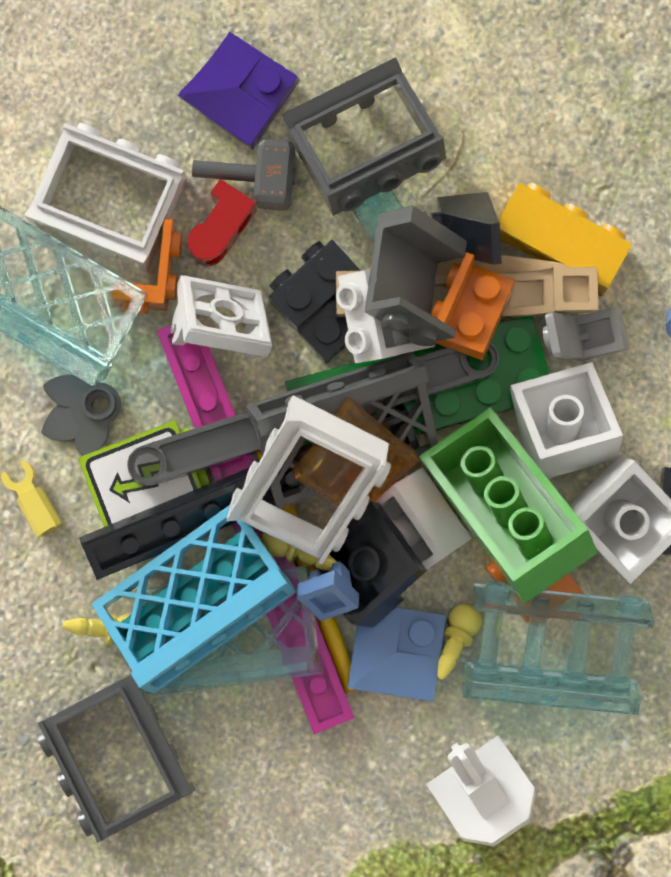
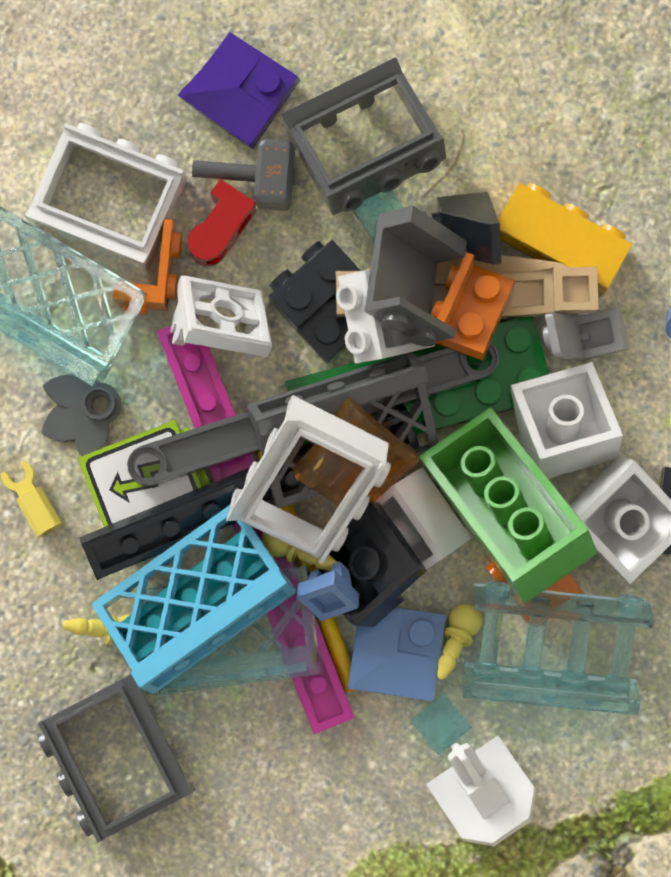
(440, 724): none -> clear light blue plate

